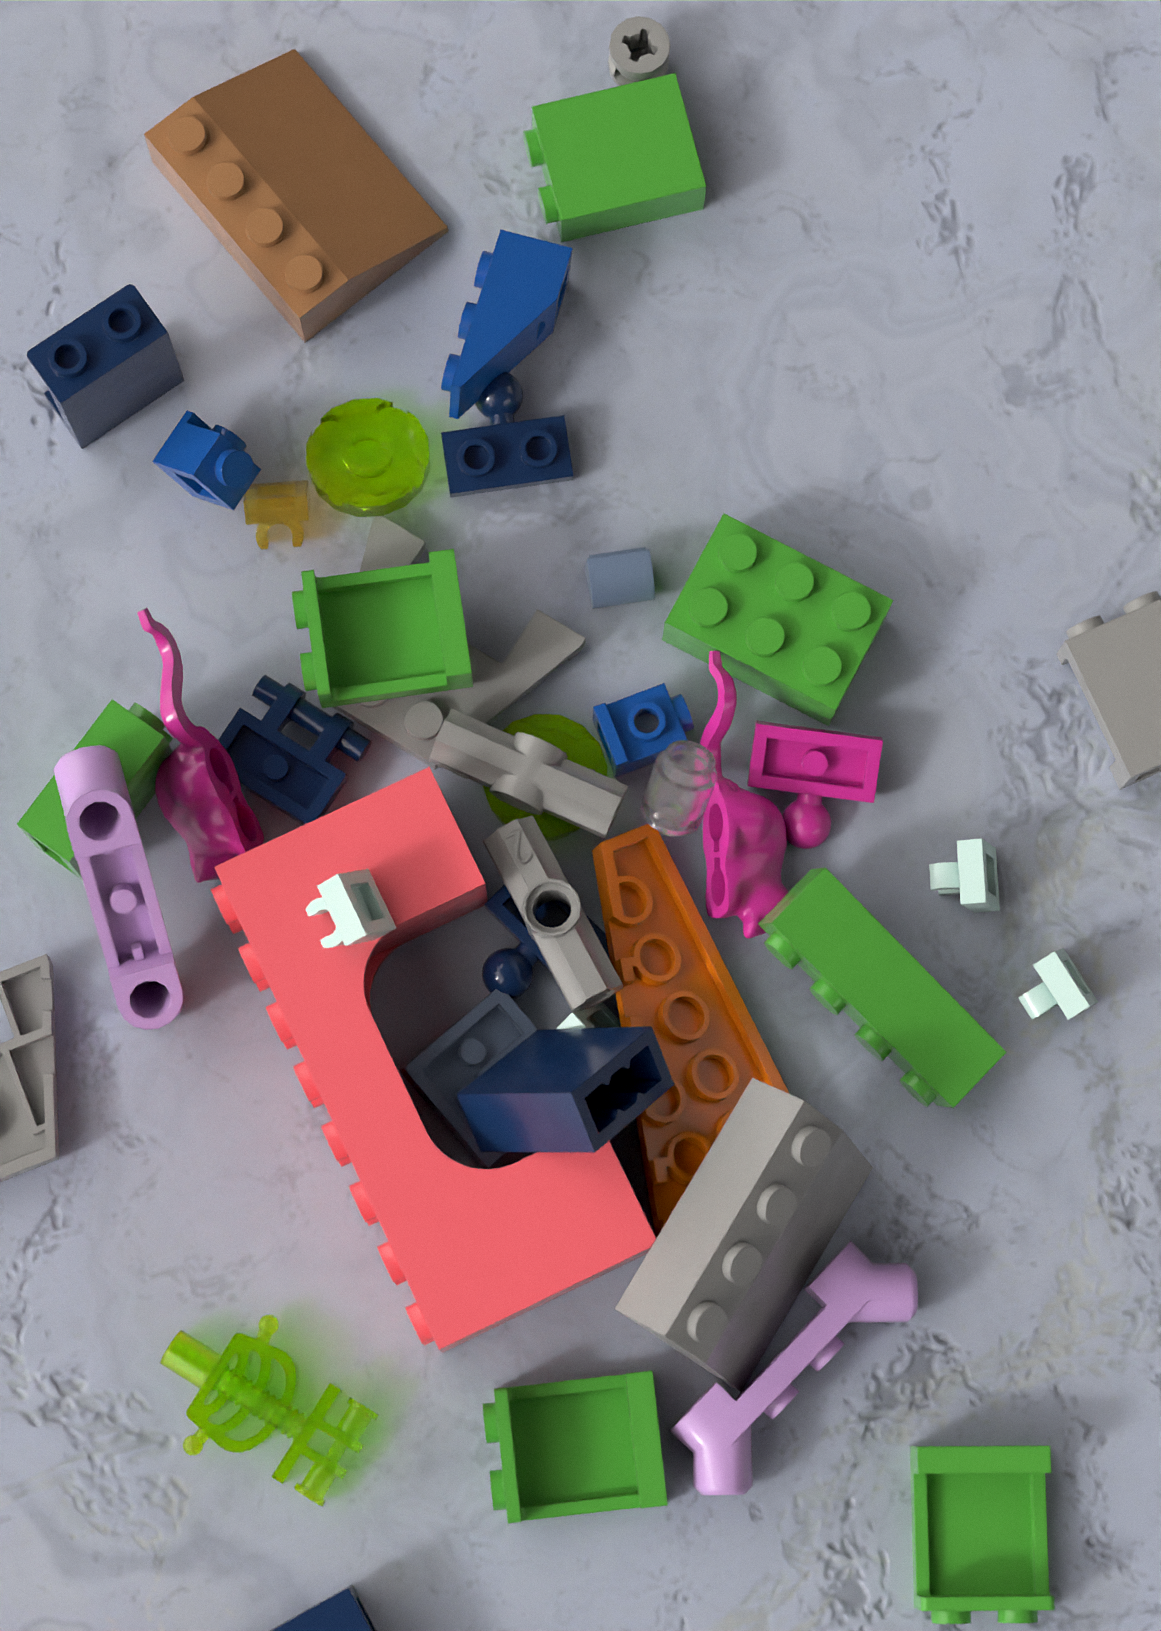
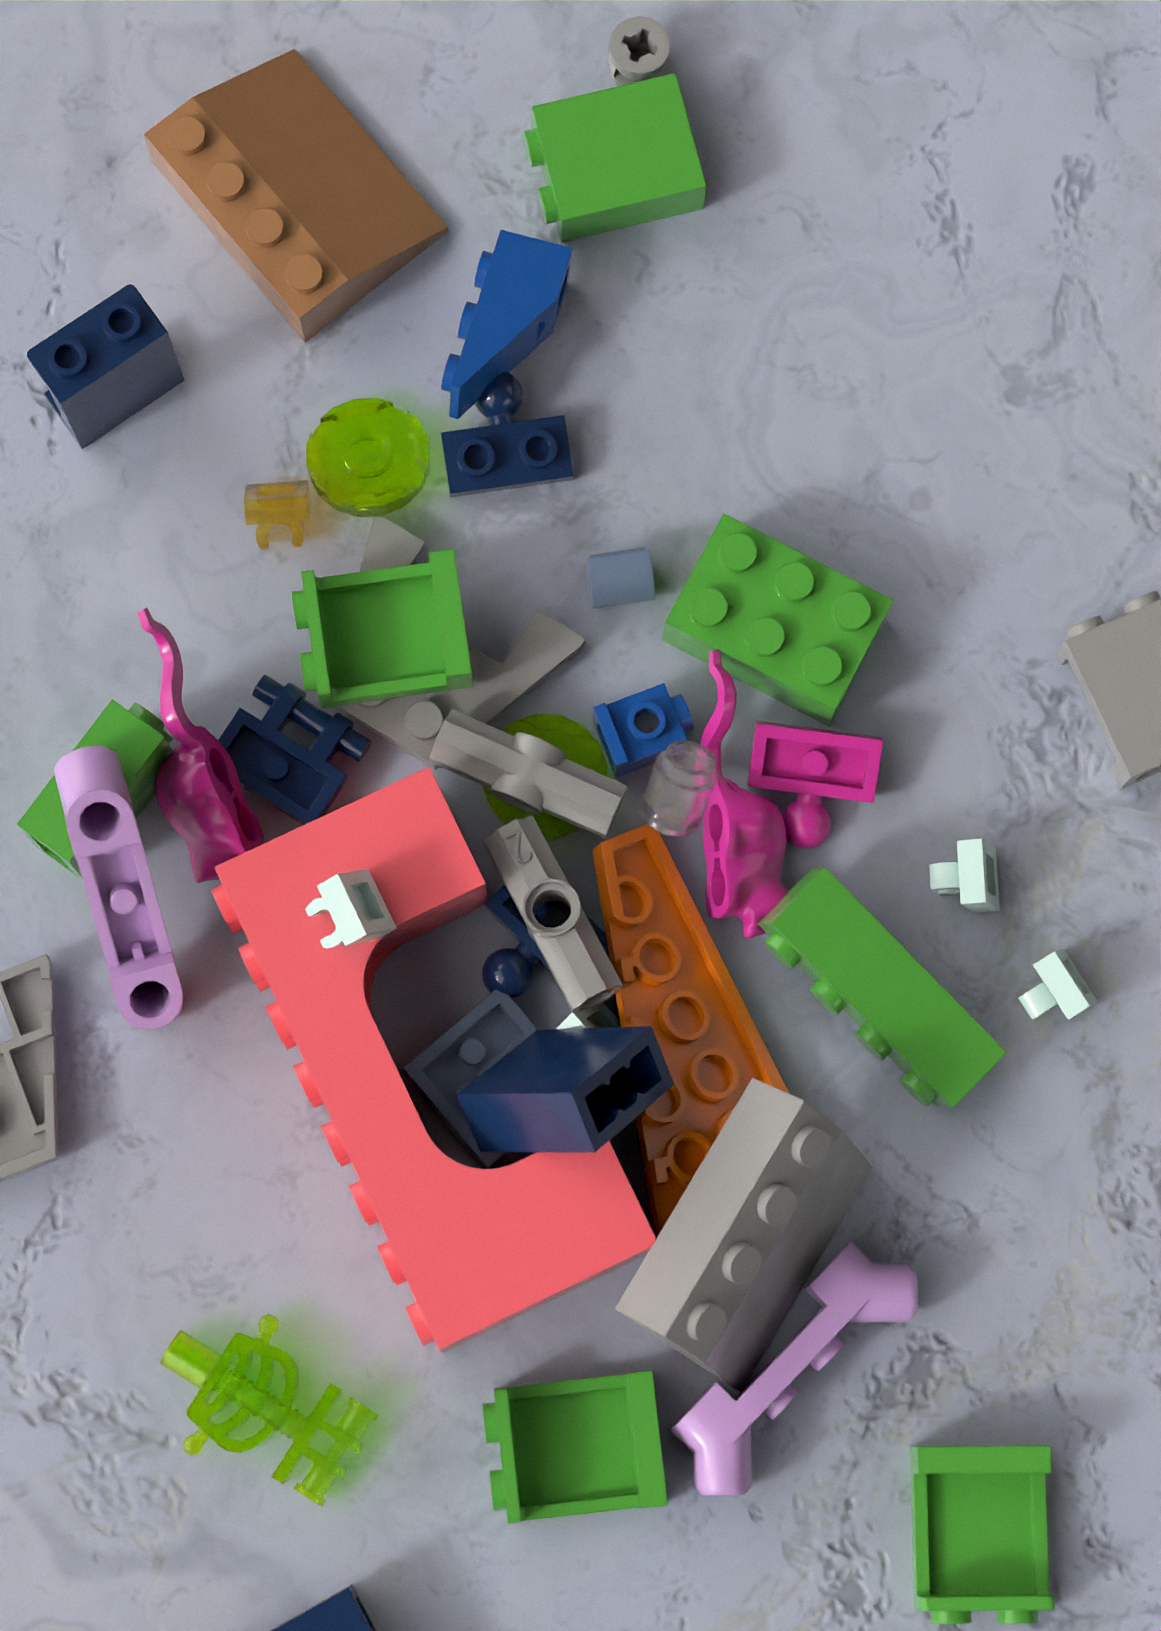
(207, 461): blue brick -> none

